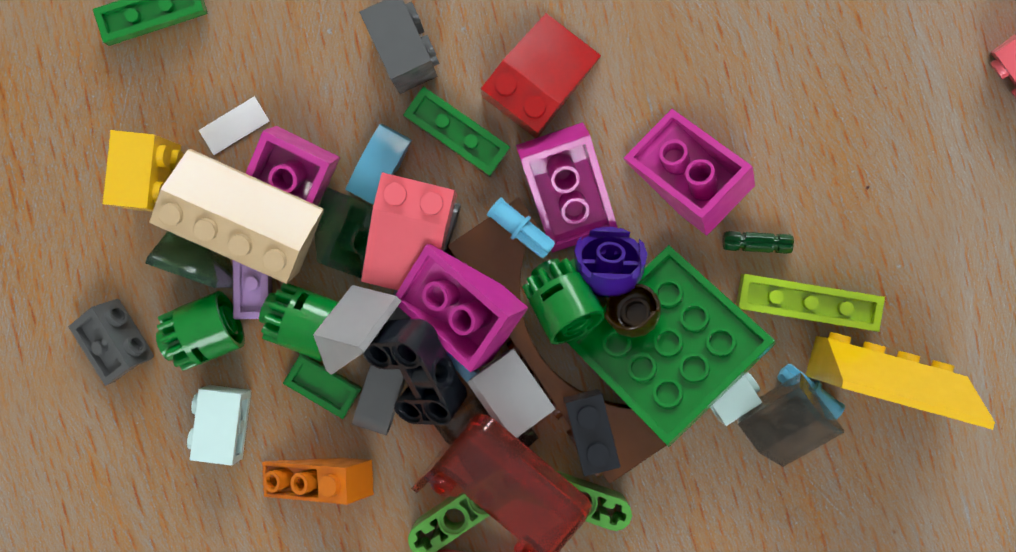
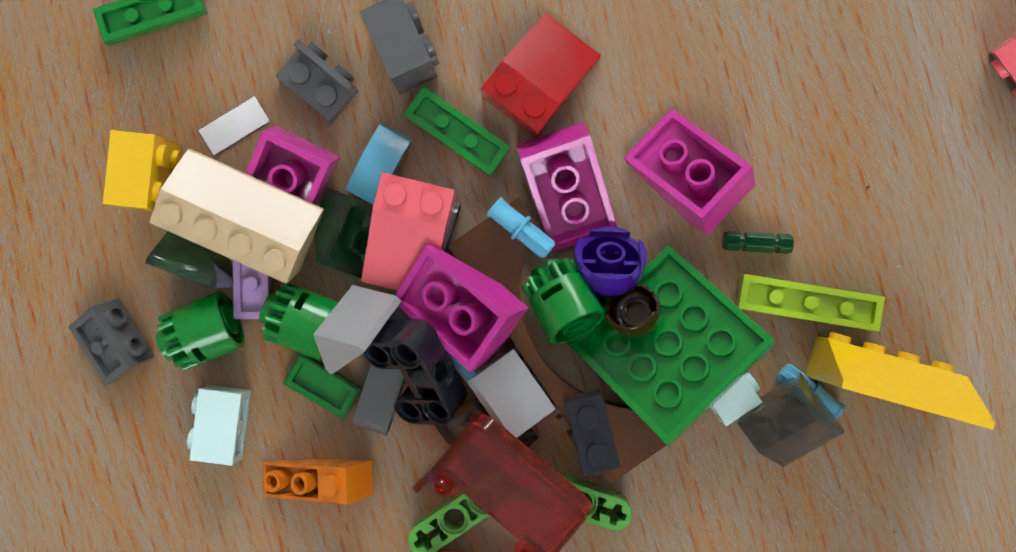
(317, 82): none -> dark grey bracket

